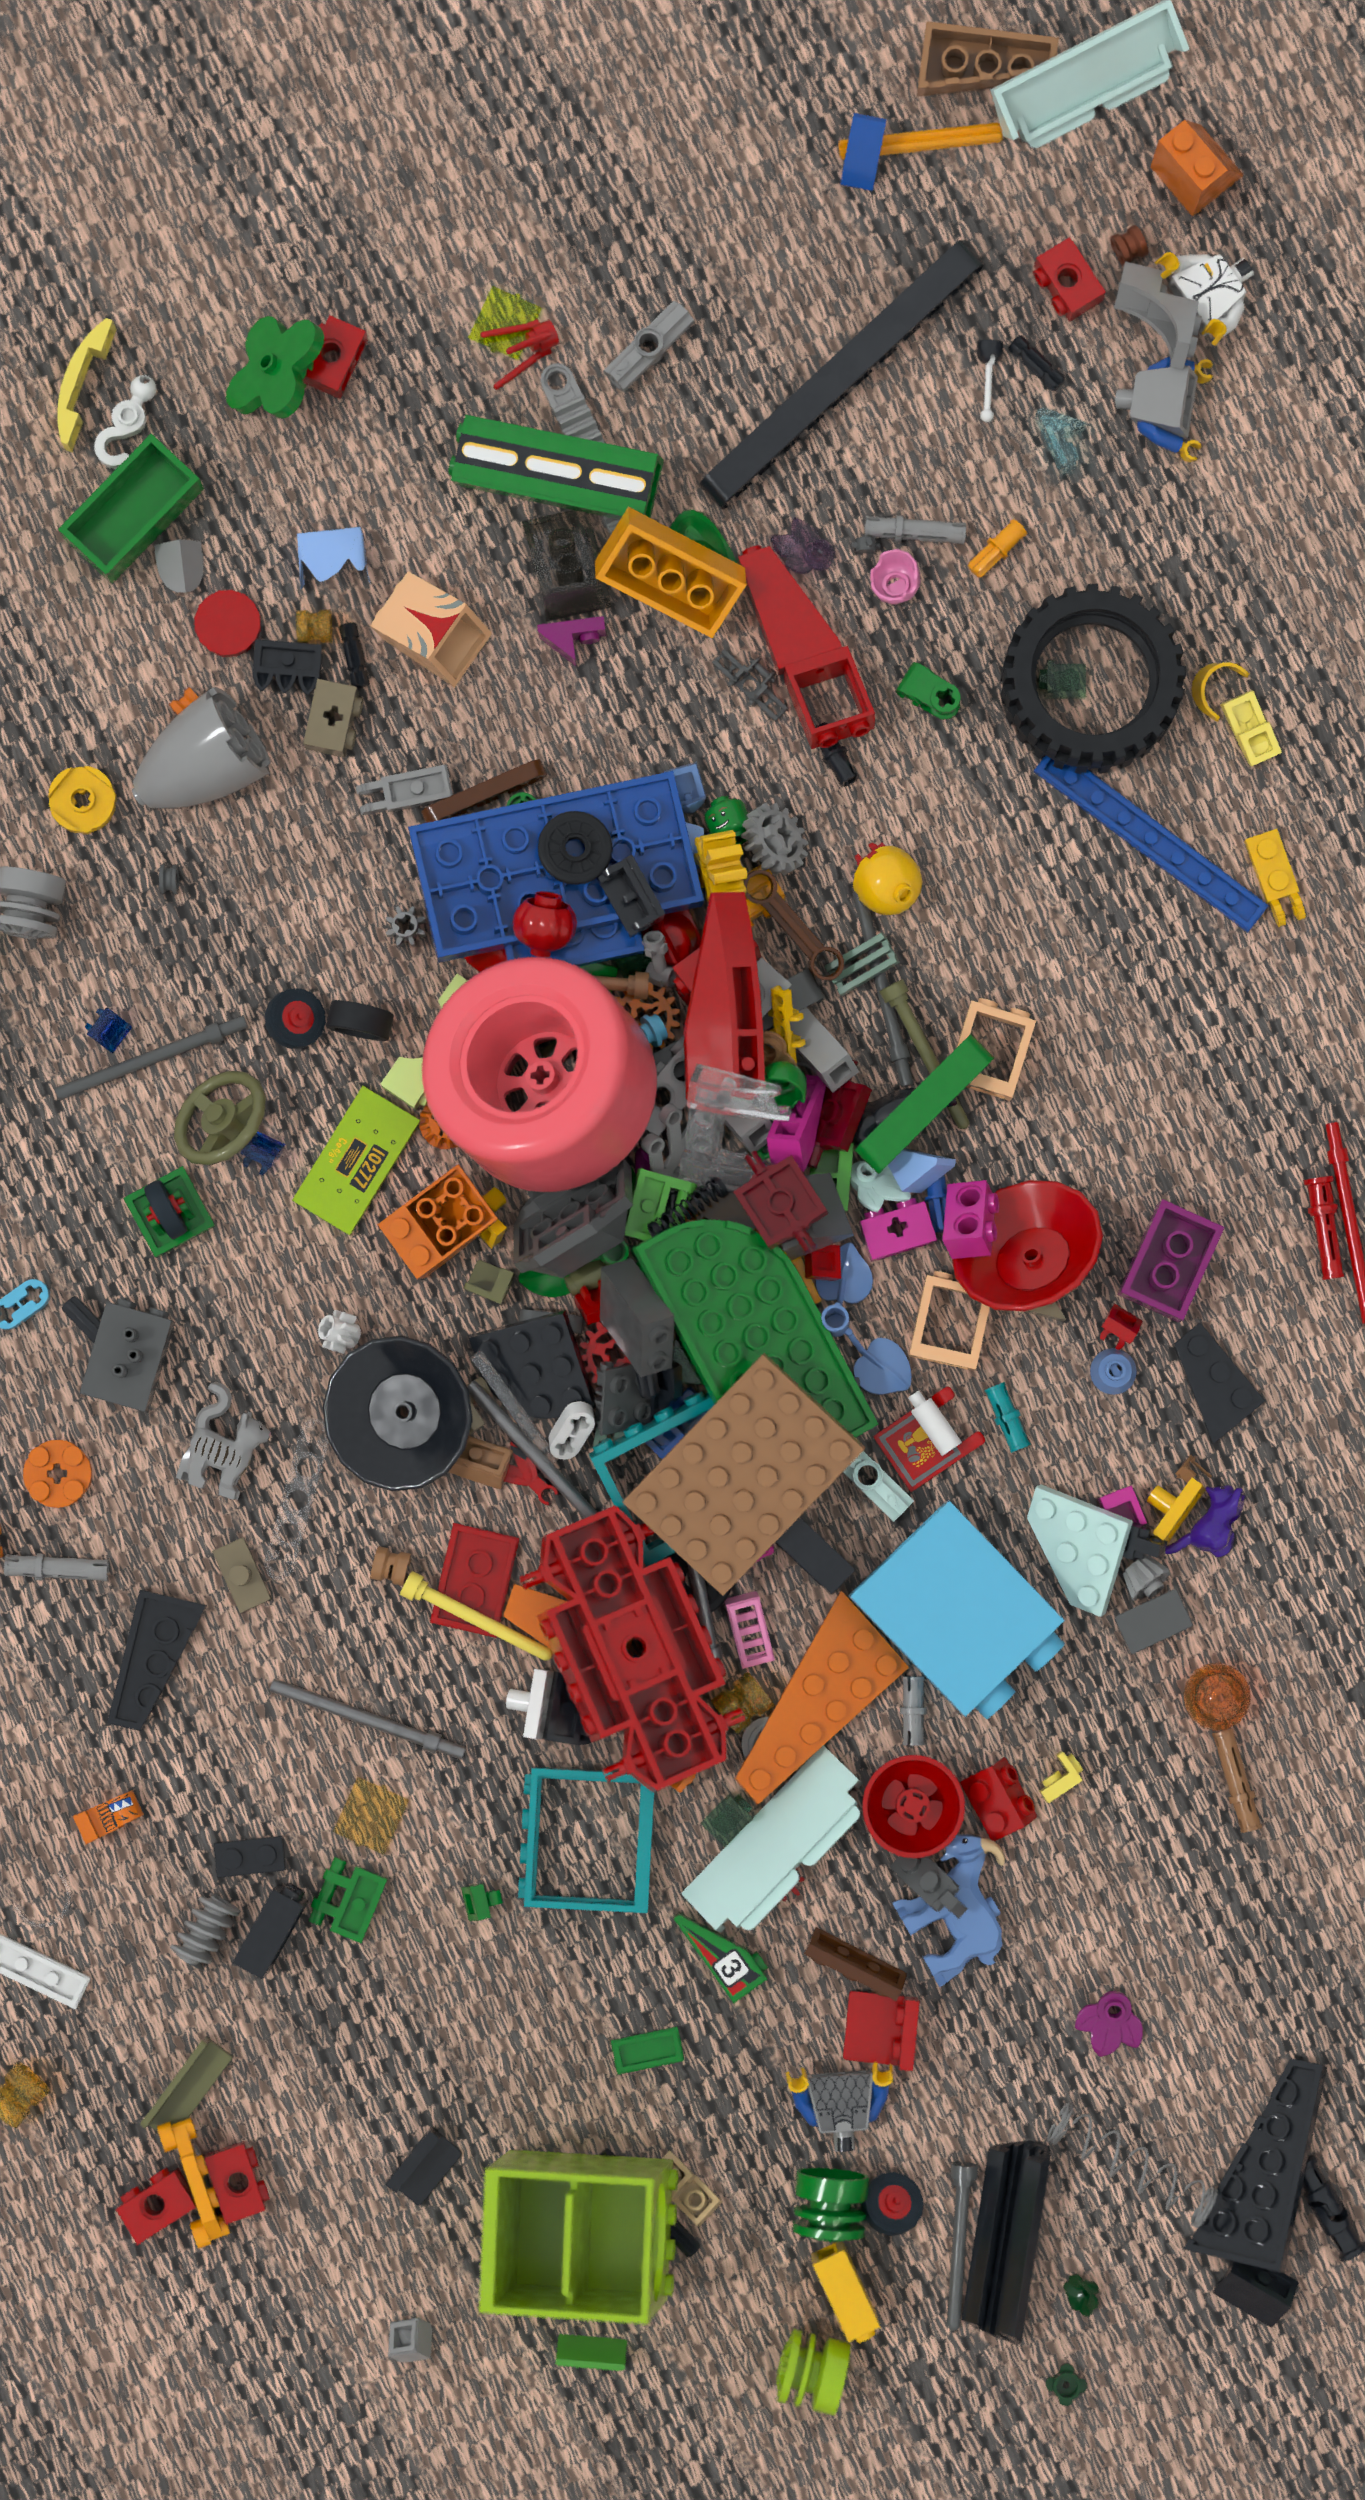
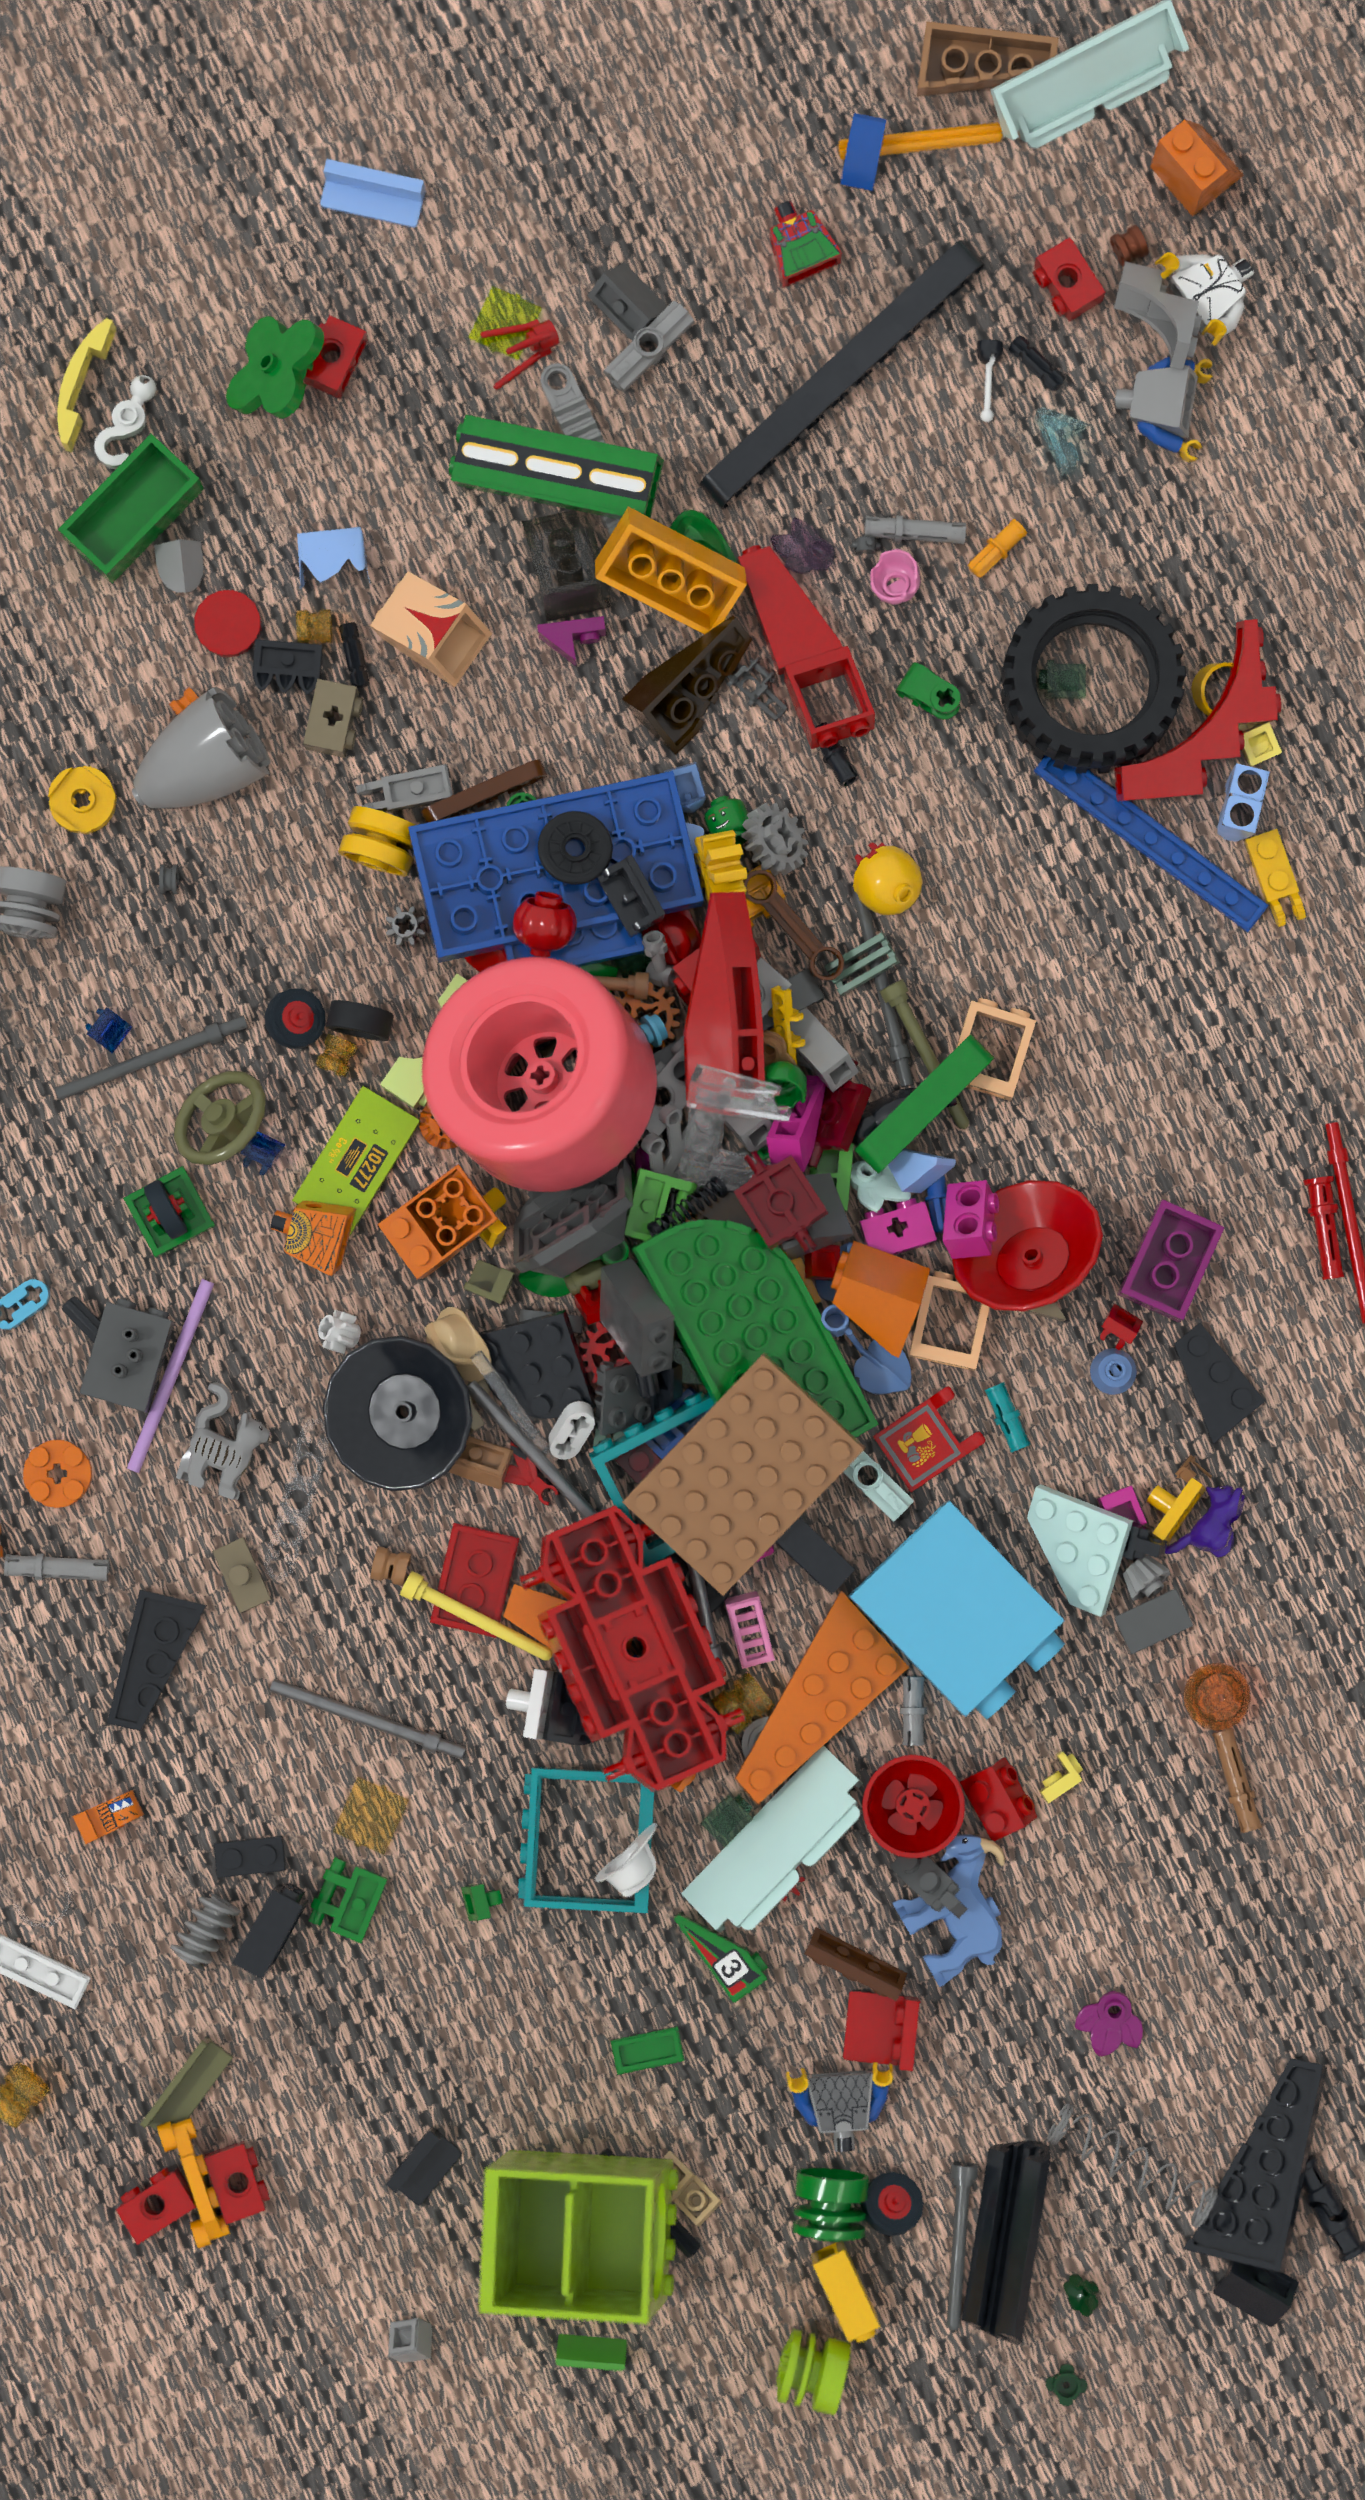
(170, 1376): none -> lavender piece
(316, 1233): none -> orange torso
(340, 1048): none -> clear yellow wheel
(372, 193): none -> light blue panel
(378, 841): none -> yellow wheel
(458, 1341): none -> tan piece
(626, 300): none -> dark grey panel
(633, 1867): none -> white piece
(638, 1462): none -> dark red plate
(682, 688): none -> dark brown wedge
(801, 245): none -> torso
(879, 1293): none -> orange slope
(934, 1423): white cylinder -> none
(1218, 737): none -> red arch
(1230, 830): none -> light blue piece

